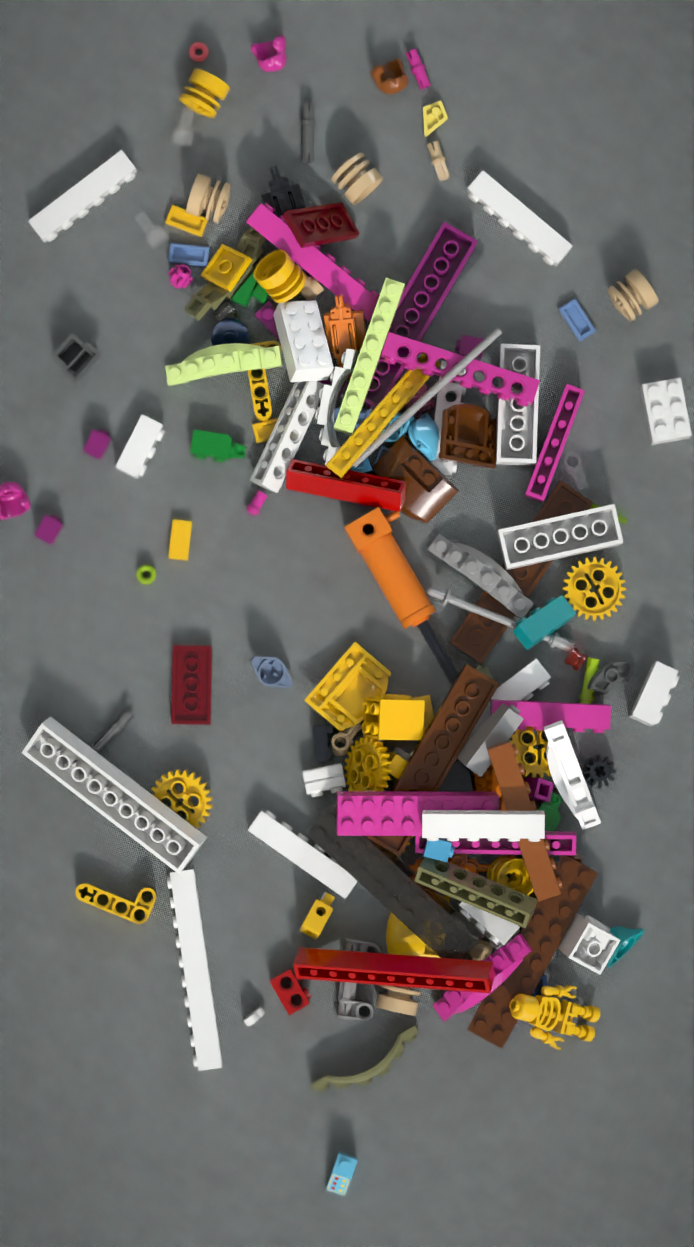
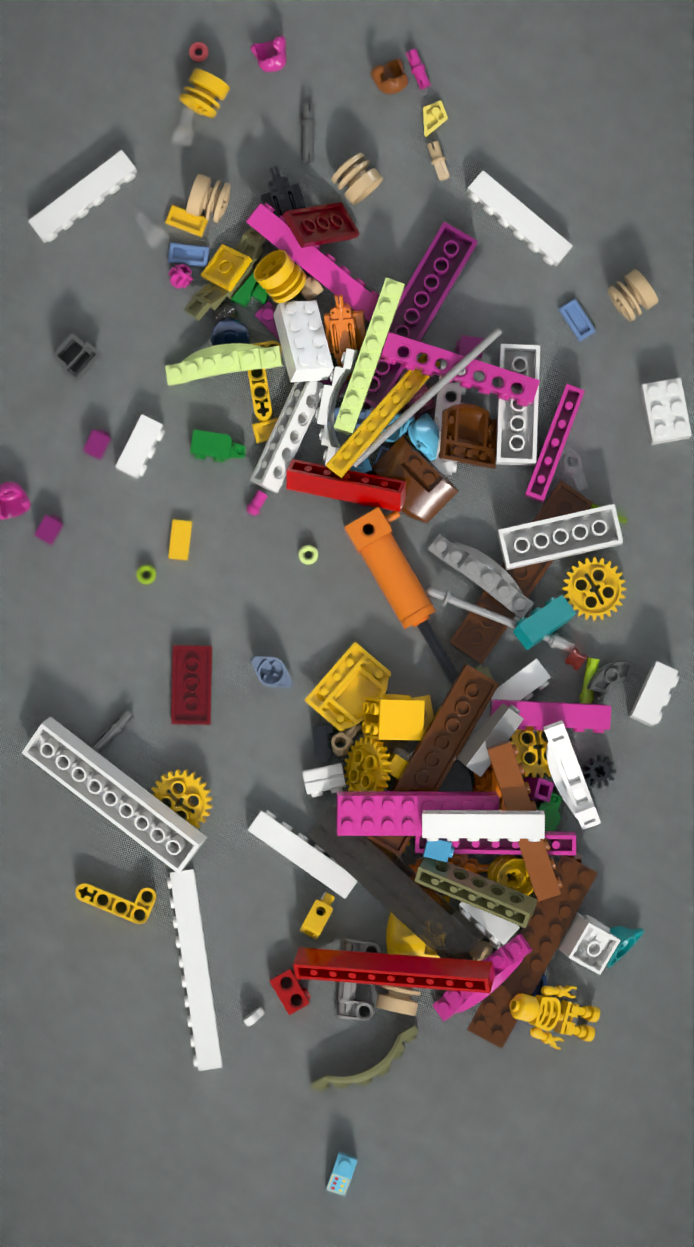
(303, 550): none -> yellowish green plate

